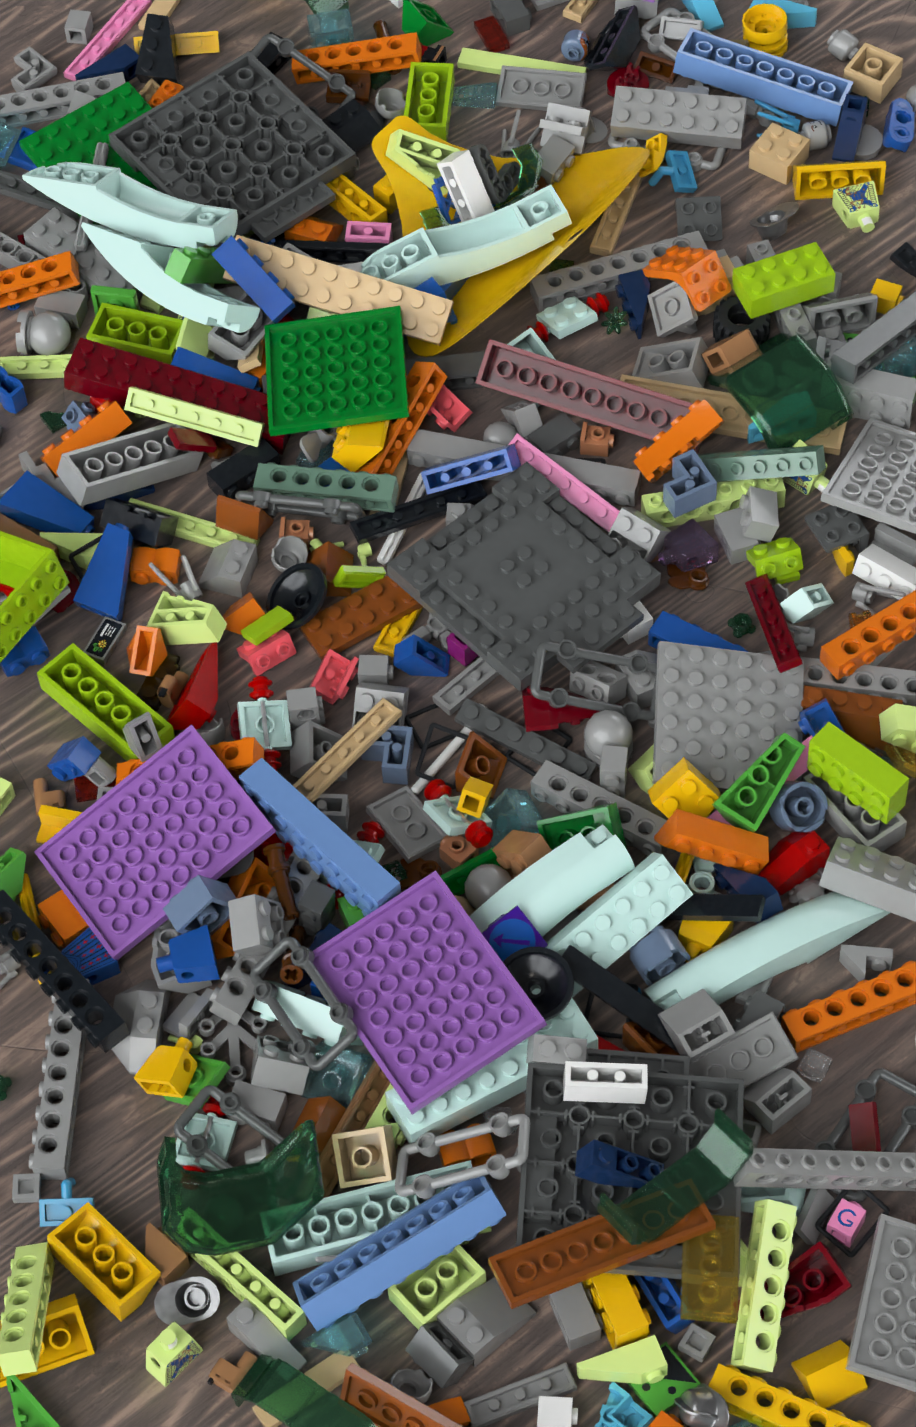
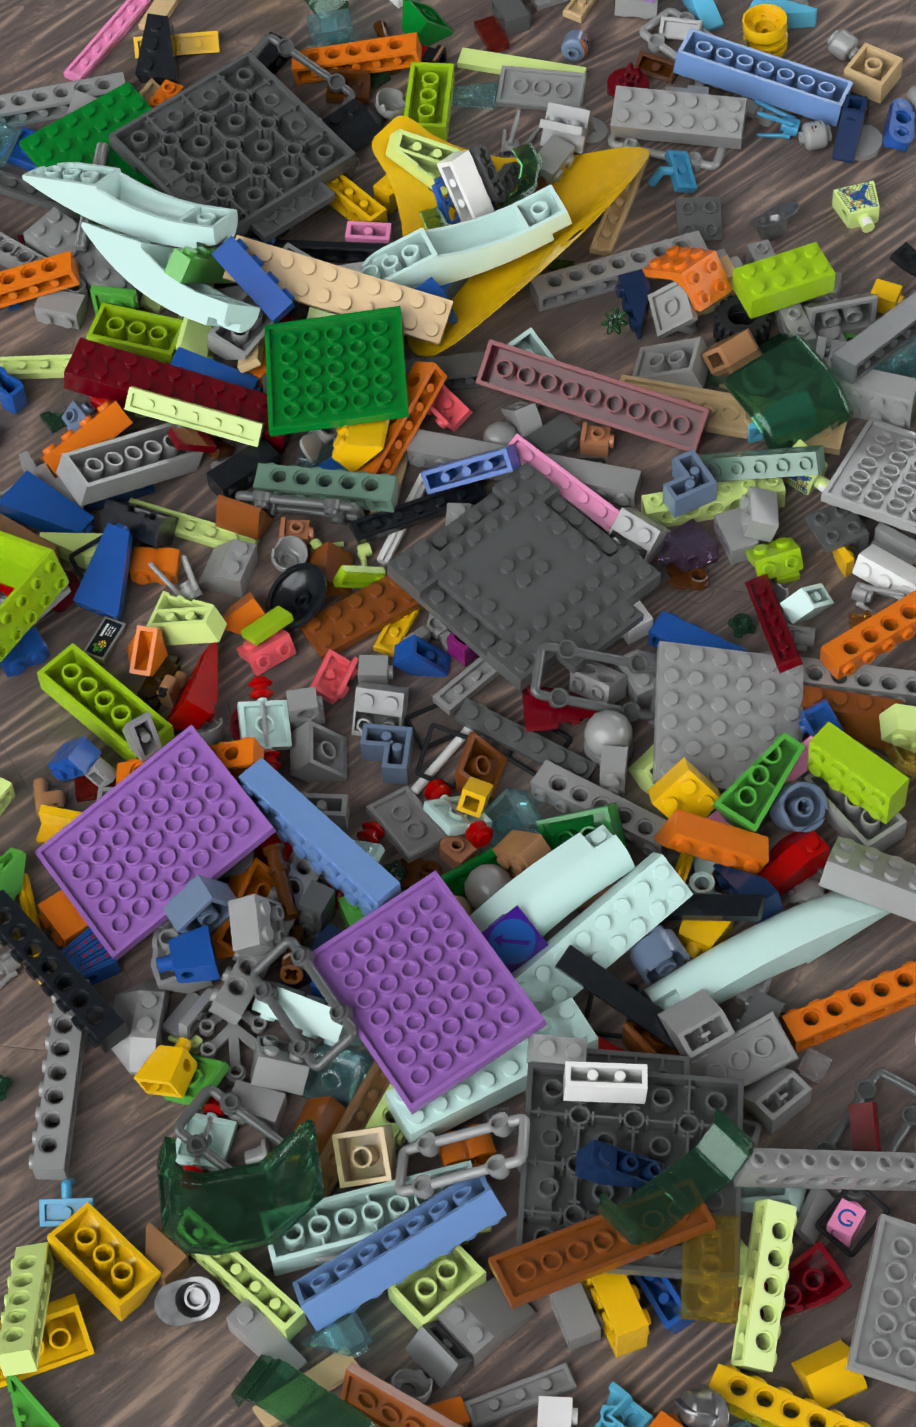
(26, 1188): light grey plate -> none
(35, 70): light grey brick -> none
(44, 333): light grey tile -> none
(78, 27): light grey brick -> none
(120, 60): dark blue slope -> none
(173, 1352): yellowish green torso -> none
(228, 1375): medium nougat piece -> none
(314, 230): orange slope -> none
(348, 749): tan tile -> none
(543, 970): black dish -> none
(569, 316): light aqua plate -> none
(615, 42): black wedge -> none
(631, 1364): yellowish green slope -> none
(657, 149): yellow slope -> none
(663, 1393): bright green tile -> none
(684, 436): orange wedge -> none
(697, 1342): light grey plate -> none
(778, 152): tan brick -> none
(820, 180): yellow slope -> none
(859, 958): light grey slope -> none

